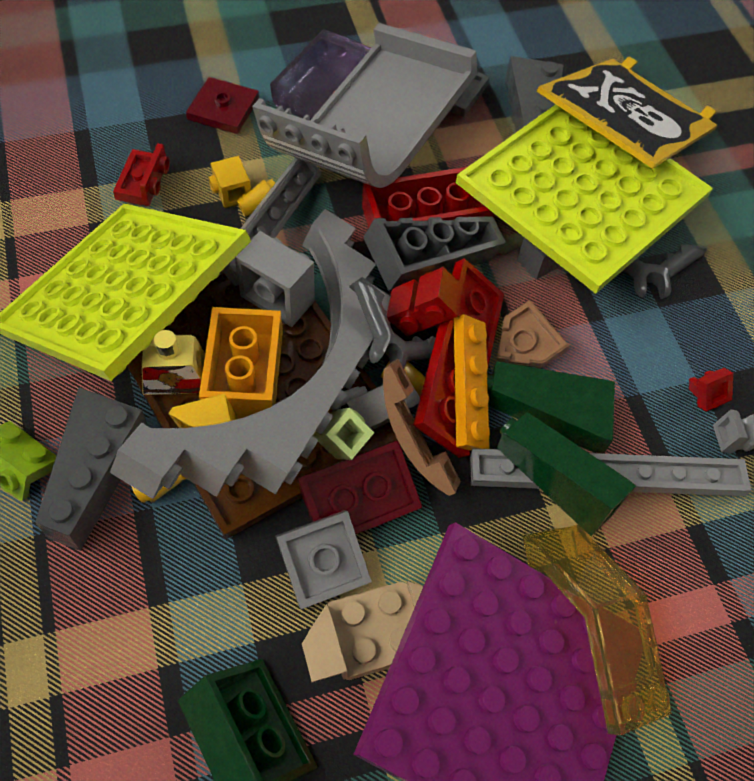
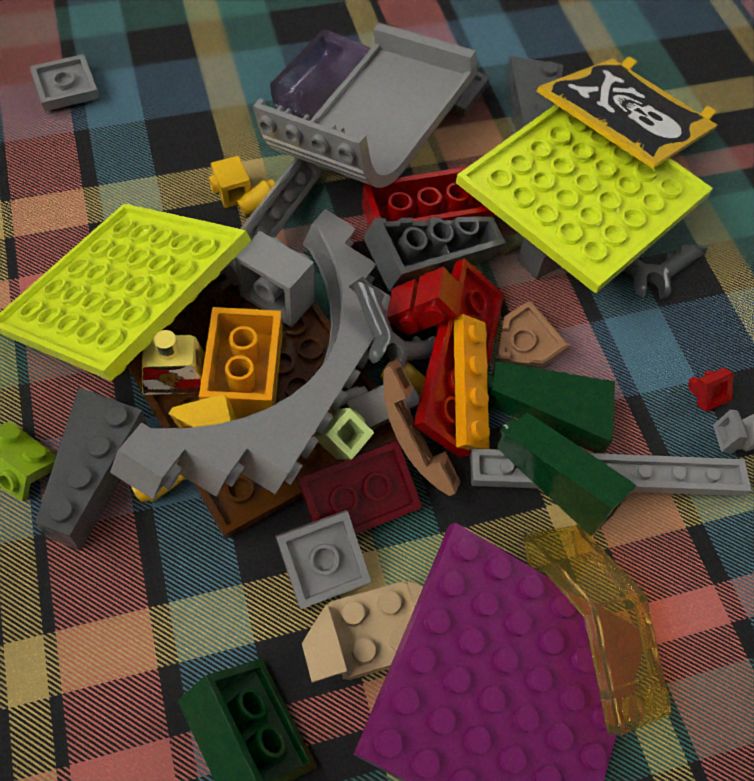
(64, 82): none -> light grey plate
(142, 176): red bracket -> none
(222, 105): dark red plate -> none

